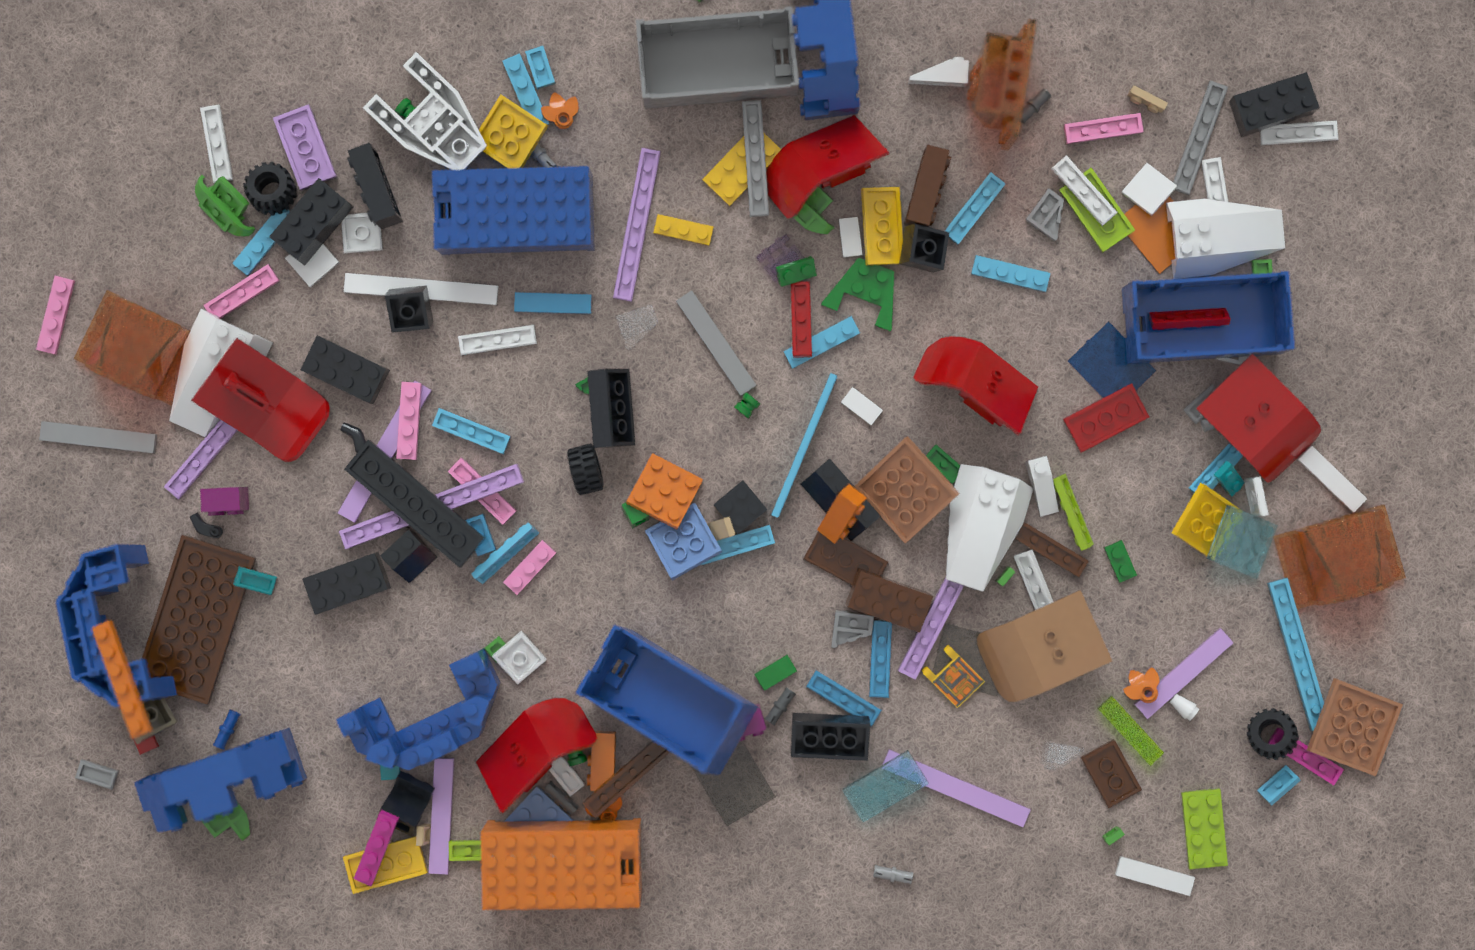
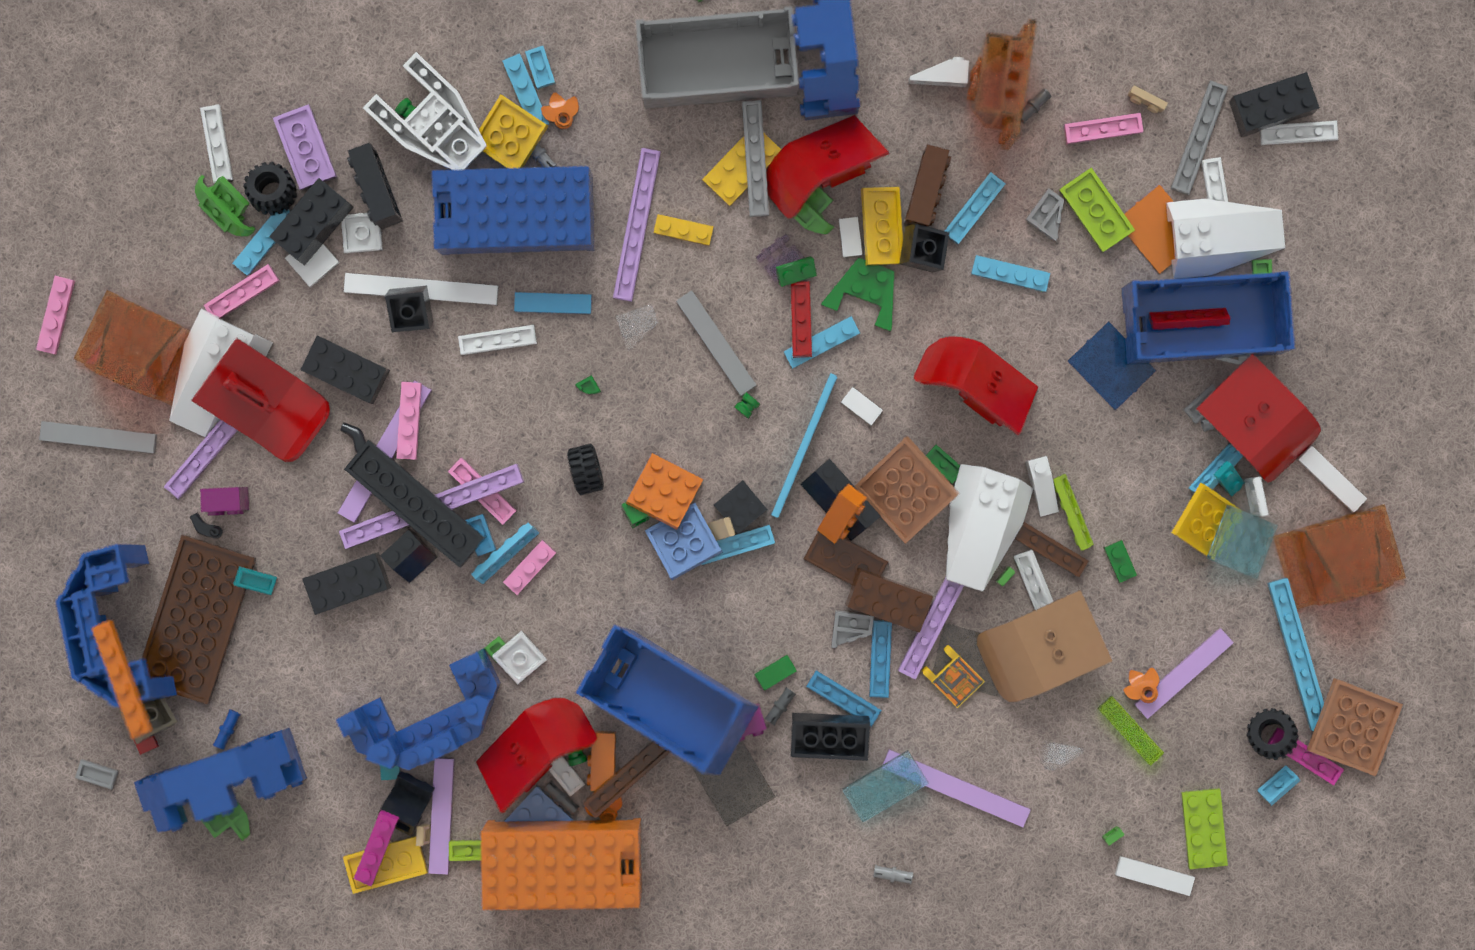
(471, 431): medium azure plate -> none
(611, 408): black brick -> none
(1084, 190): white tile -> none
(1106, 418): red tile -> none
(1111, 773): reddish brown tile -> none
(1149, 189): white tile -> none
(1185, 707): white cone -> none

